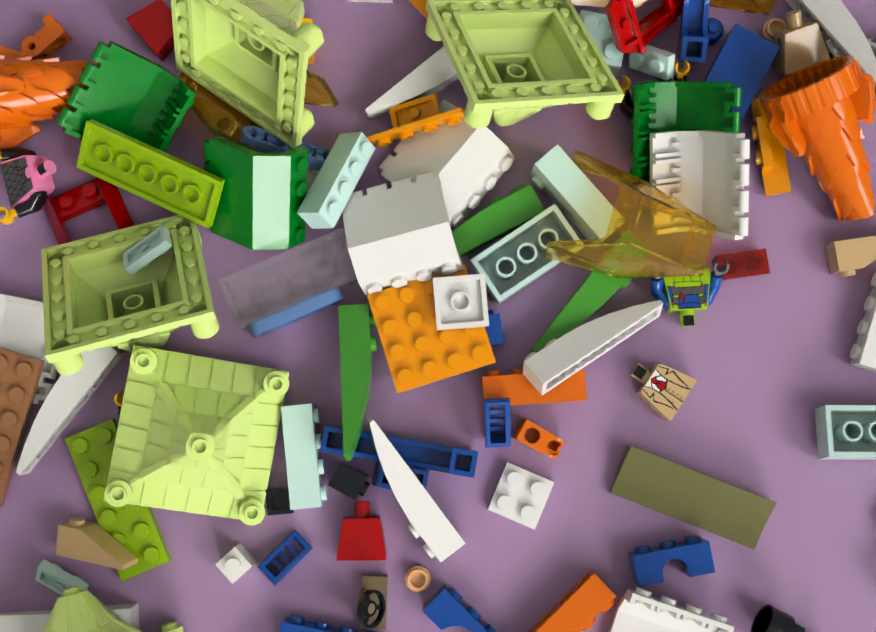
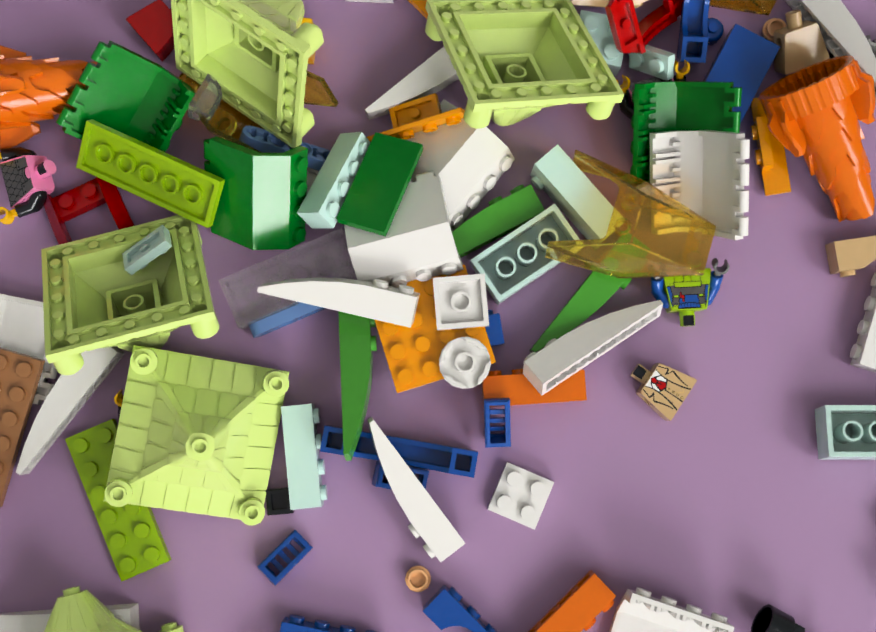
(46, 40): orange leg -> none
(56, 578): light aqua plate -> none
(92, 544): tan slope -> none
(205, 100): none -> clear brick
(236, 563): white brick -> none
(349, 481): black brick -> none
(351, 296): none -> white slope
(362, 536): red torso -> none
(373, 602): piece -> none
(380, 184): none -> green tile
(464, 362): none -> white tile
(538, 438): orange leg -> none
(649, 562): blue arch -> none
(691, 496): olive arch -> none
(745, 264): clear red plate -> none

